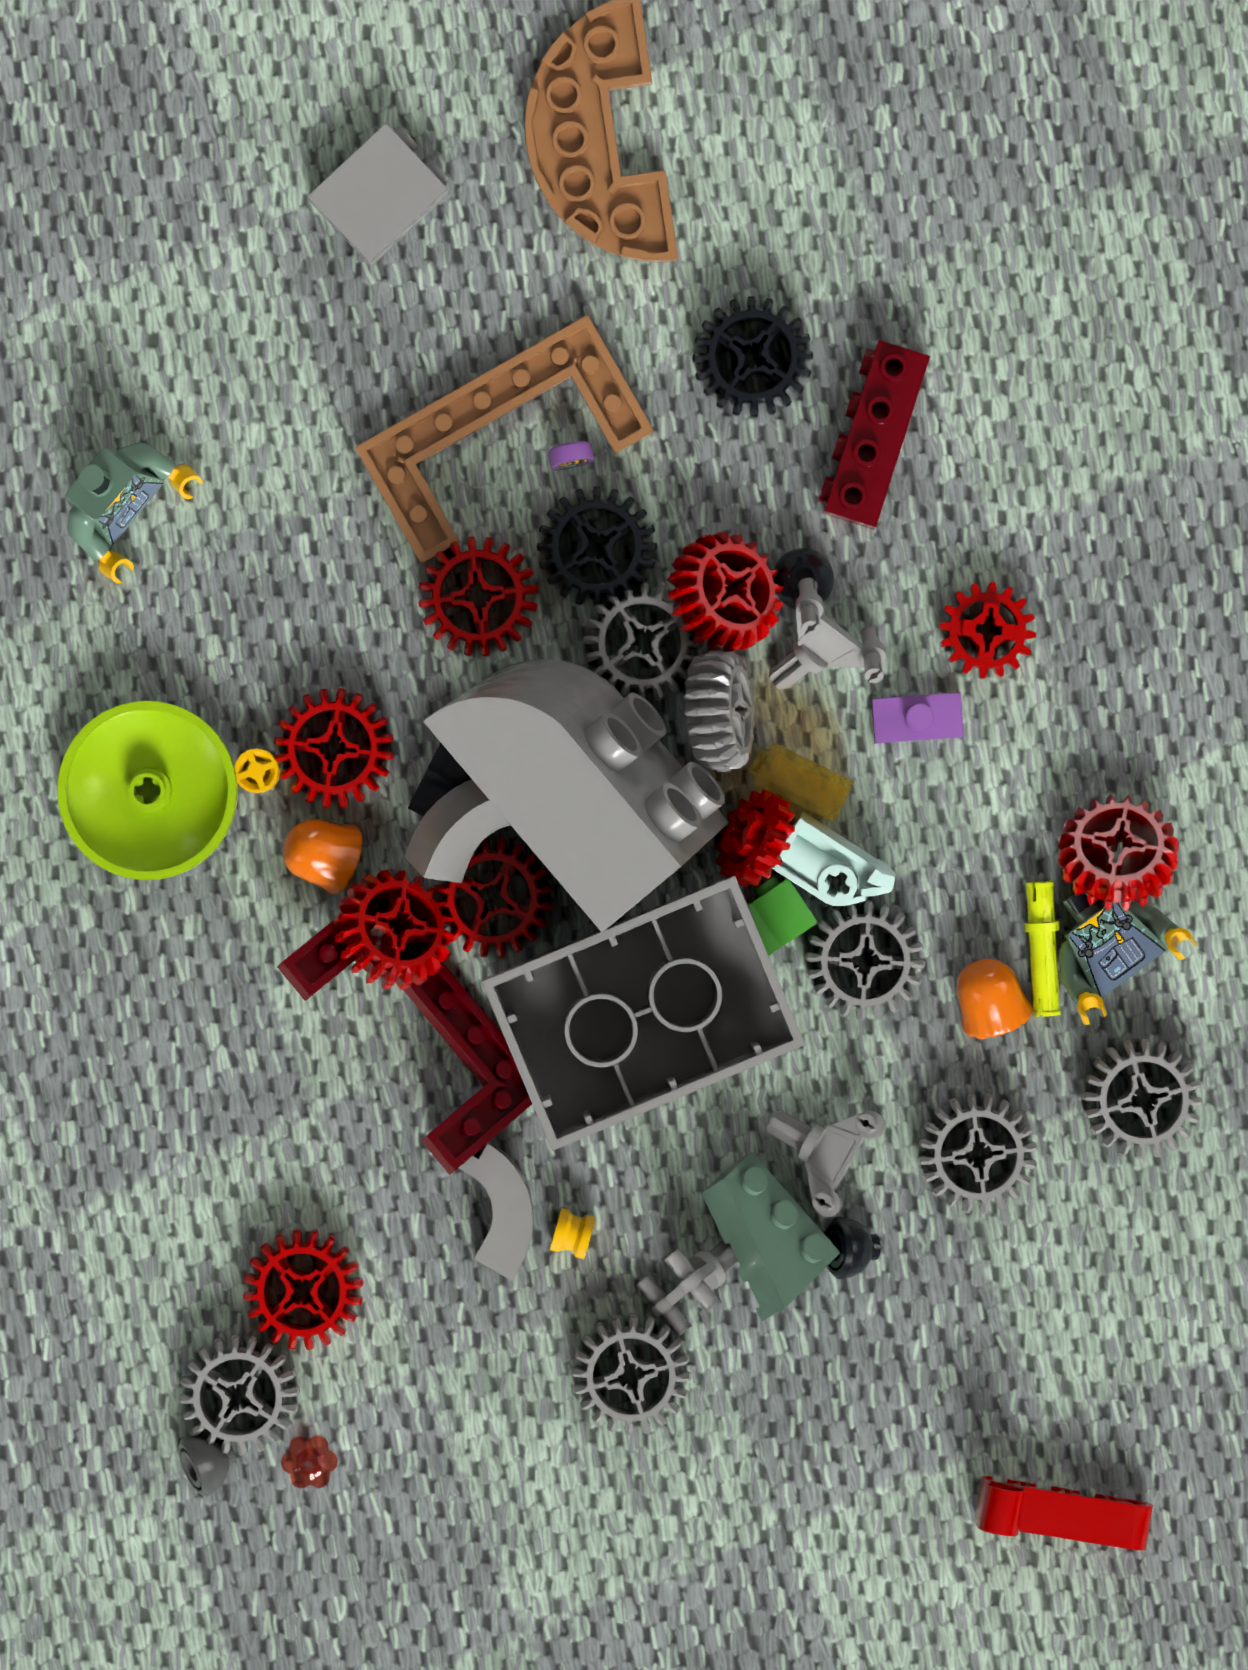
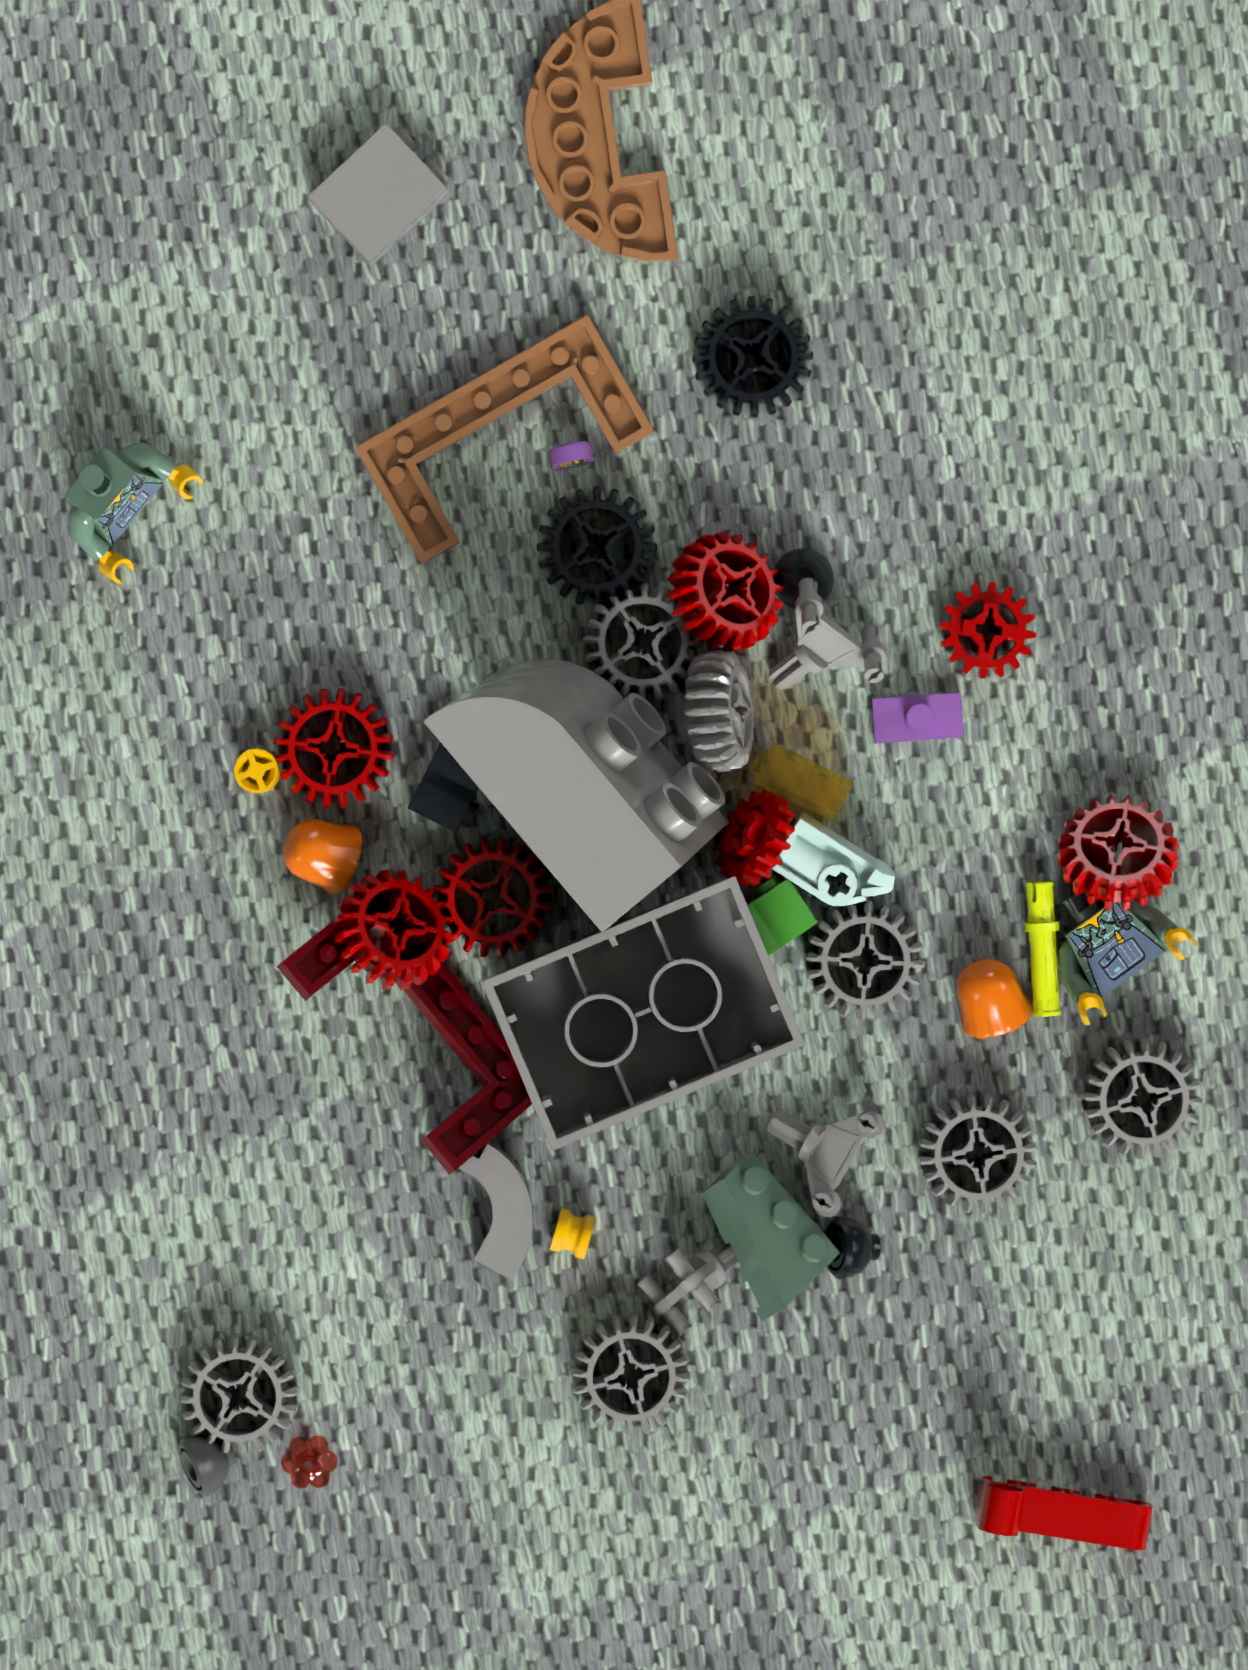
(147, 790): lime dish -> none
(288, 1273): red gear -> none
(452, 833): light grey arch -> none
(516, 591): red gear -> none
(875, 435): dark red brick -> none

